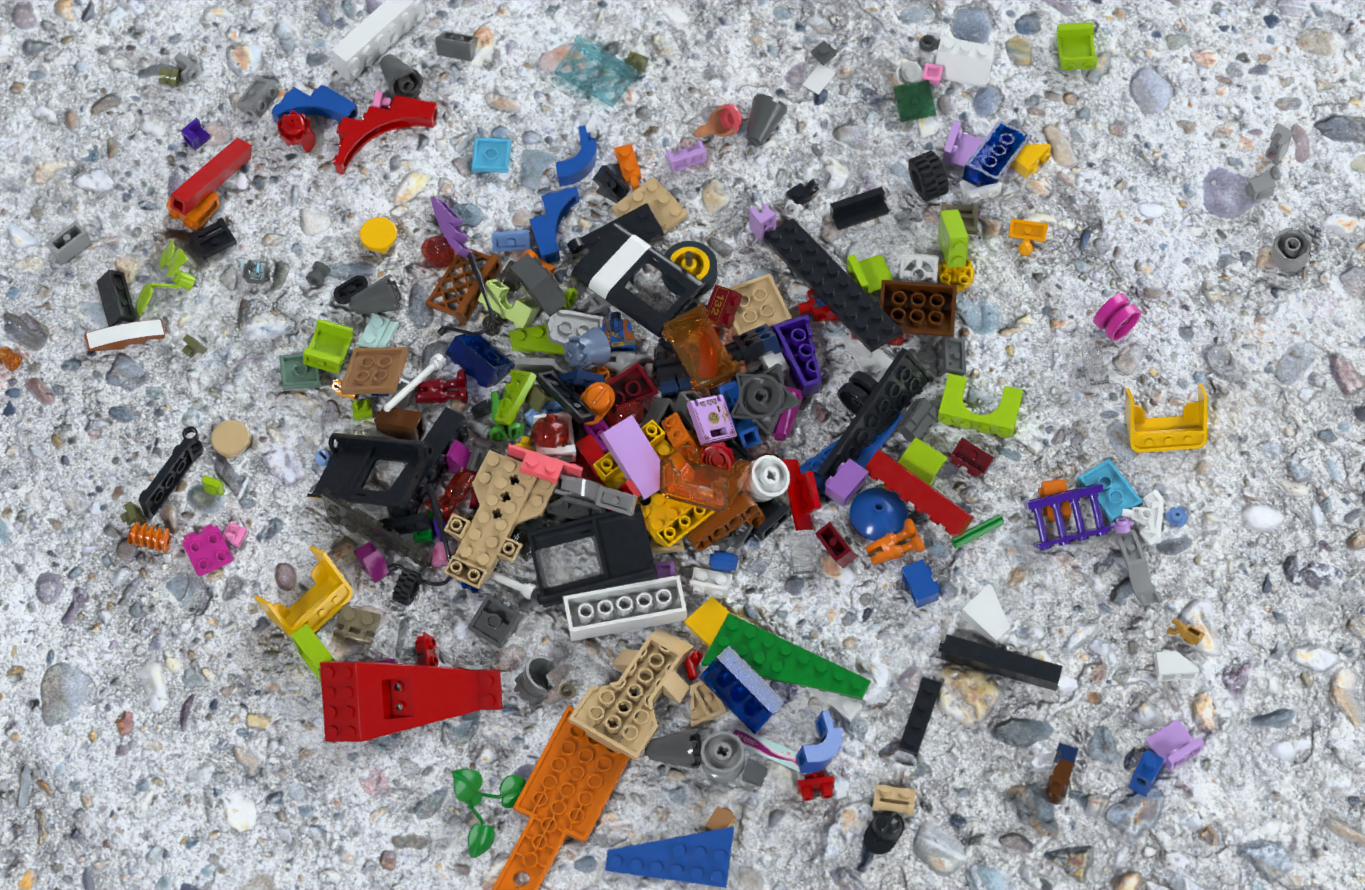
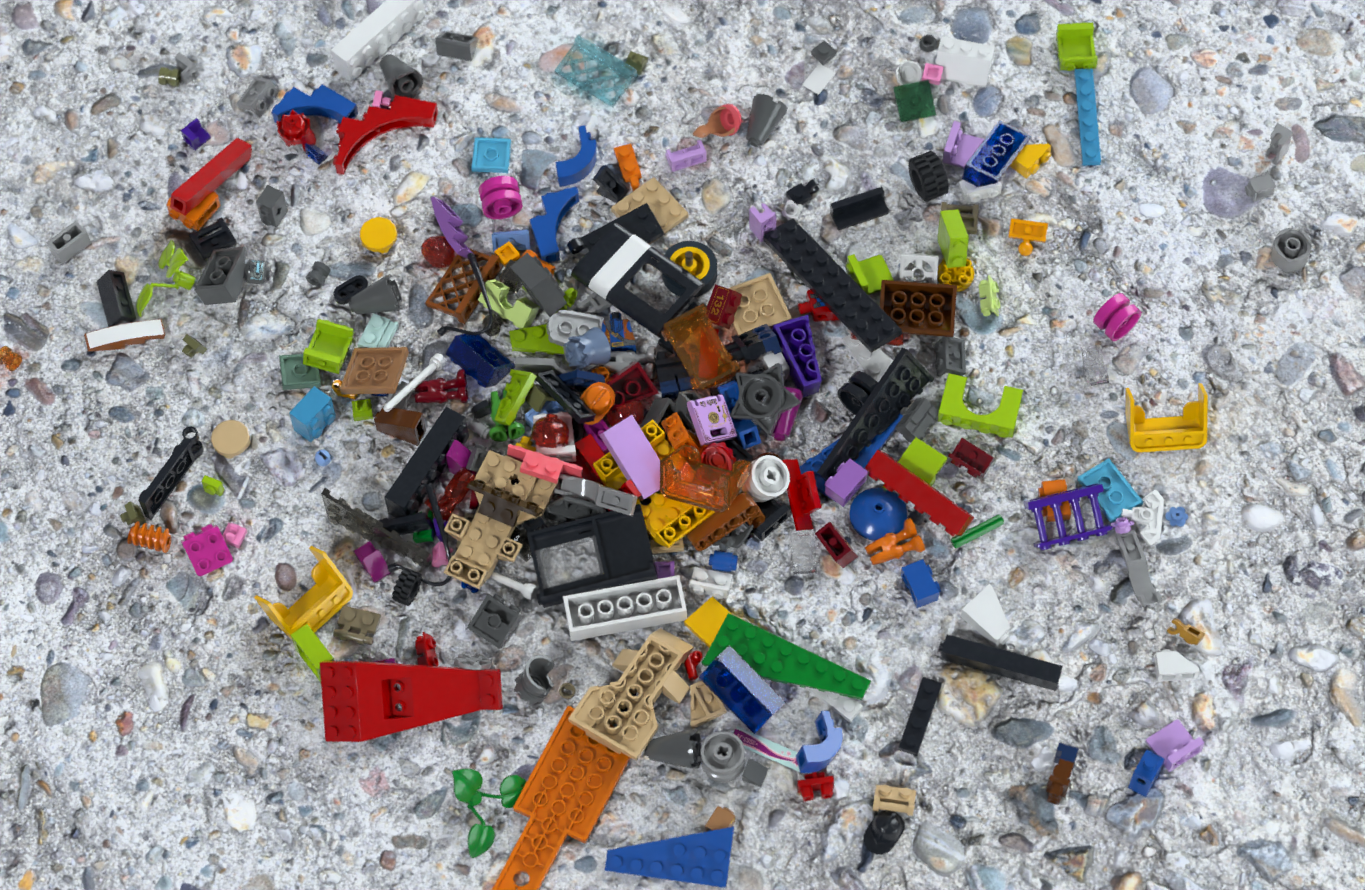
(222, 276): none -> dark grey slope
(271, 206): none -> dark grey brick
(312, 414): none -> dark azure brick
(315, 153): none -> clear blue slope
(354, 461): black piece -> none
(500, 197): none -> dark pink wheel
(500, 505): none -> dark brown bracket
(506, 253): none -> light orange tile
(991, 303): none -> yellowish green hinge
(1087, 117): none -> dark azure plate

